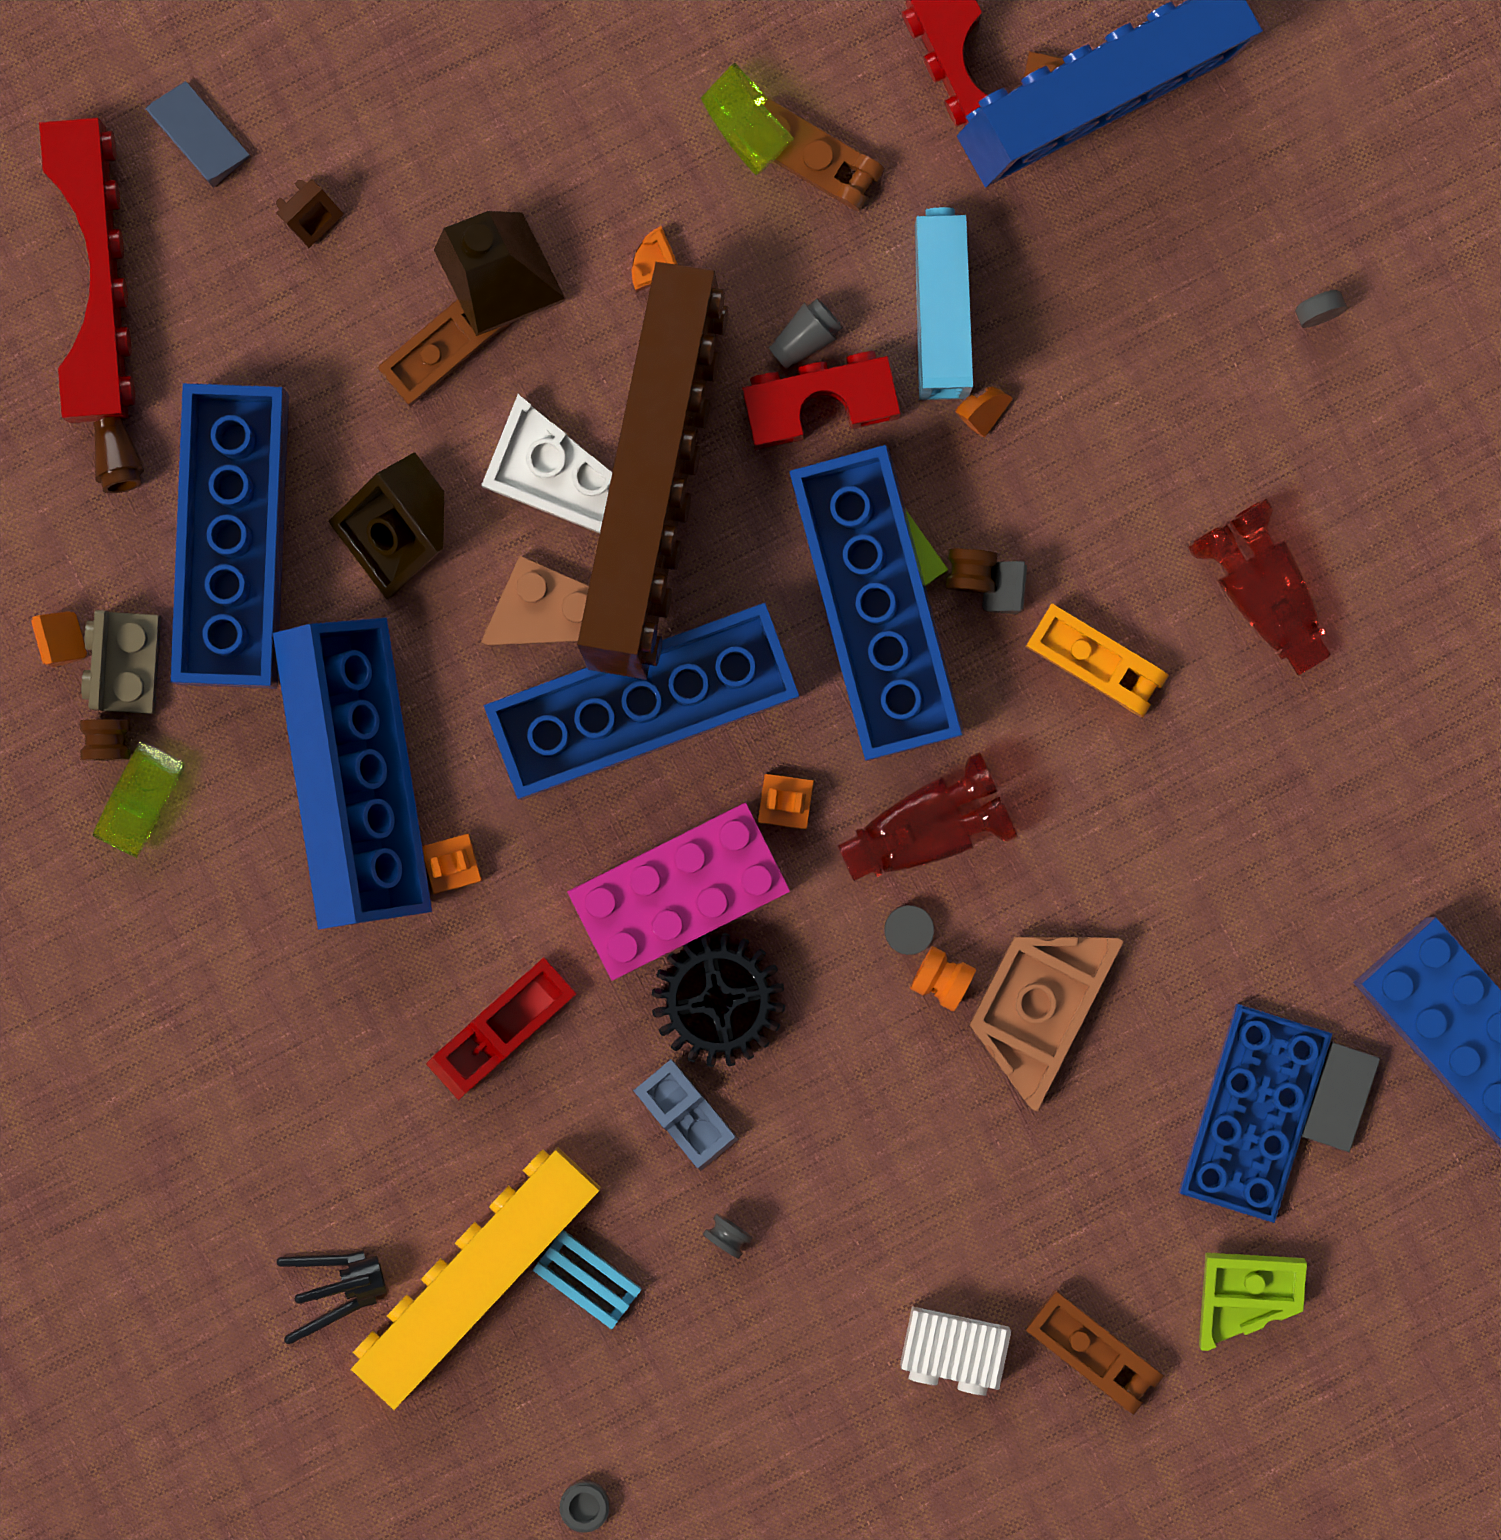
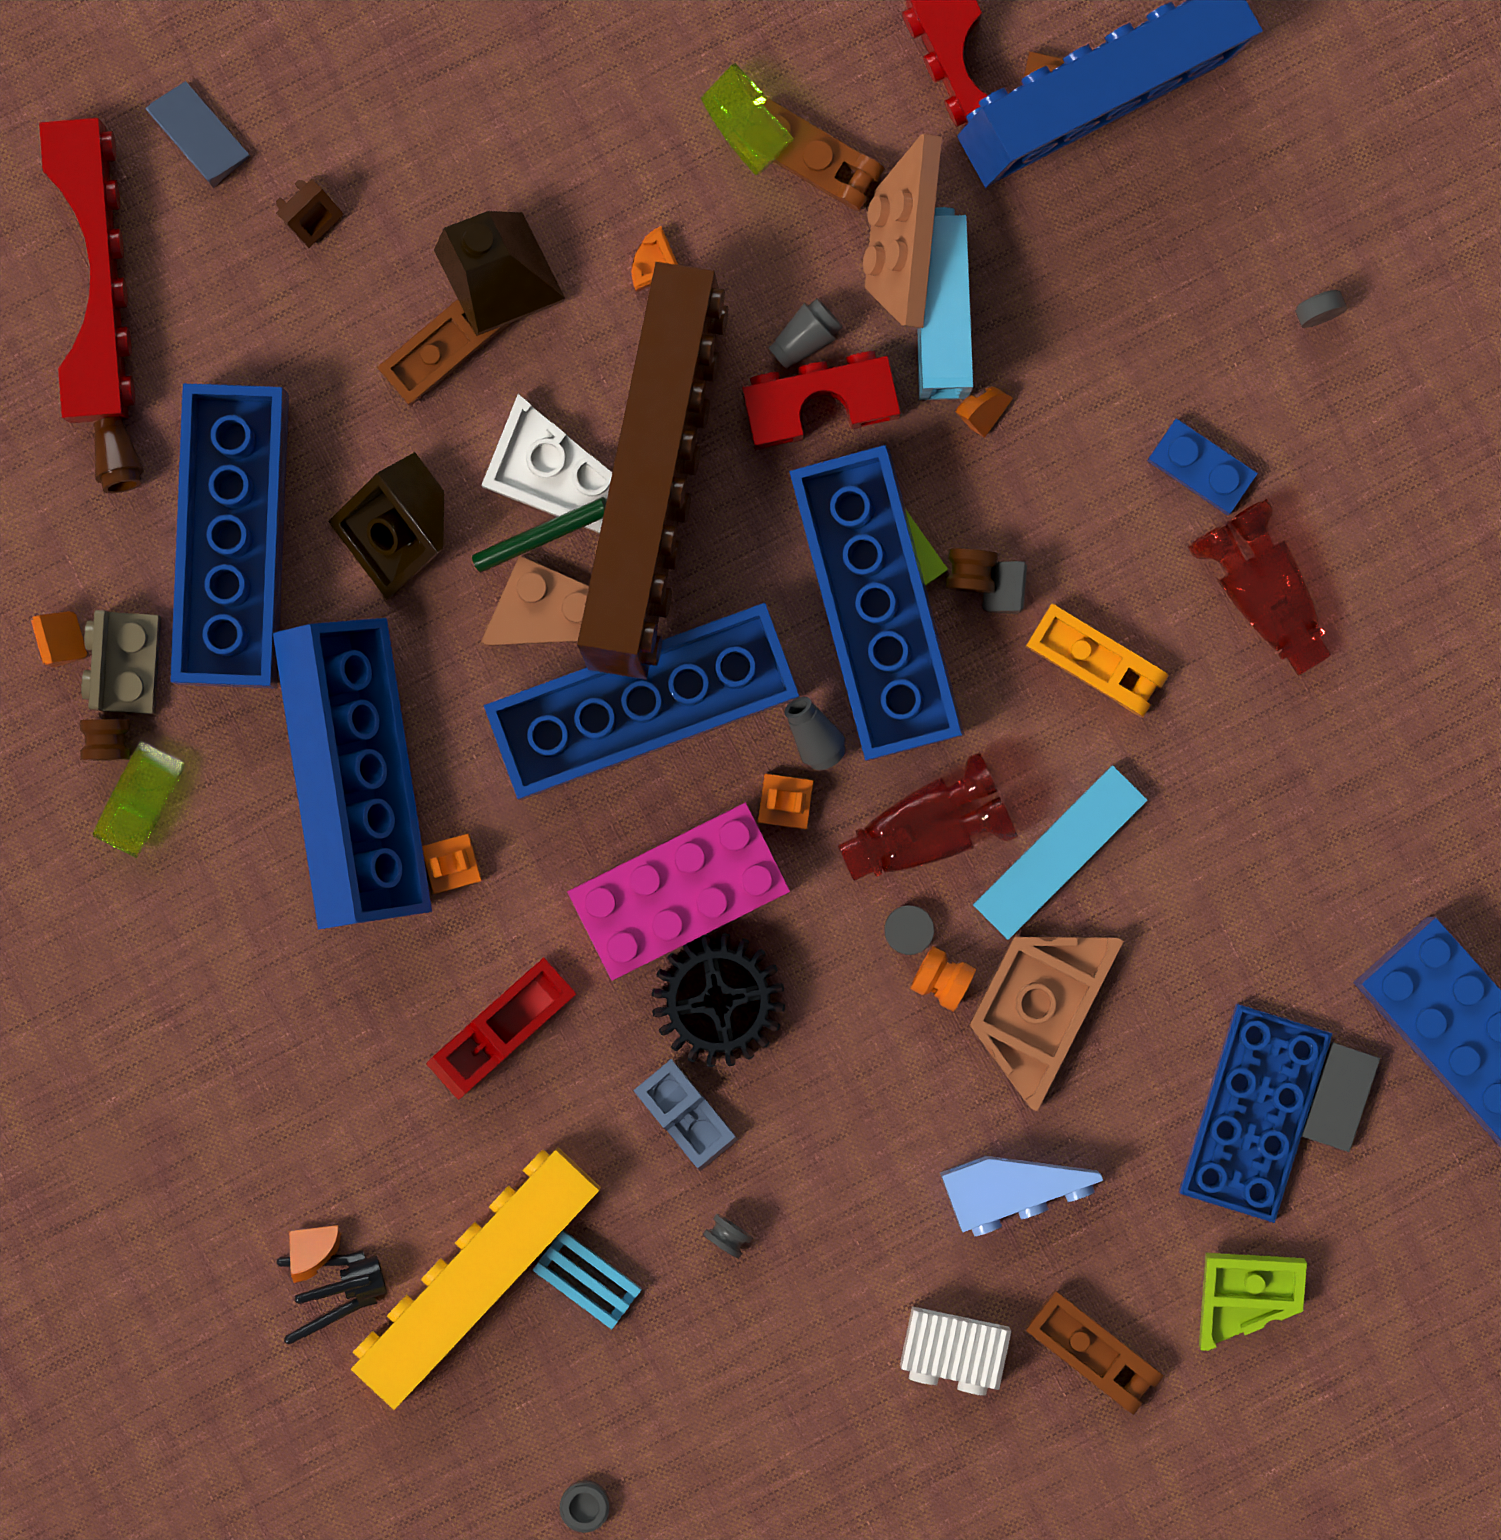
(311, 1250): none -> orange tile
(539, 535): none -> dark green bar
(815, 736): none -> dark grey cone
(902, 233): none -> nougat wing
(999, 1187): none -> light blue slope
(1059, 852): none -> medium azure tile
(1202, 467): none -> blue plate

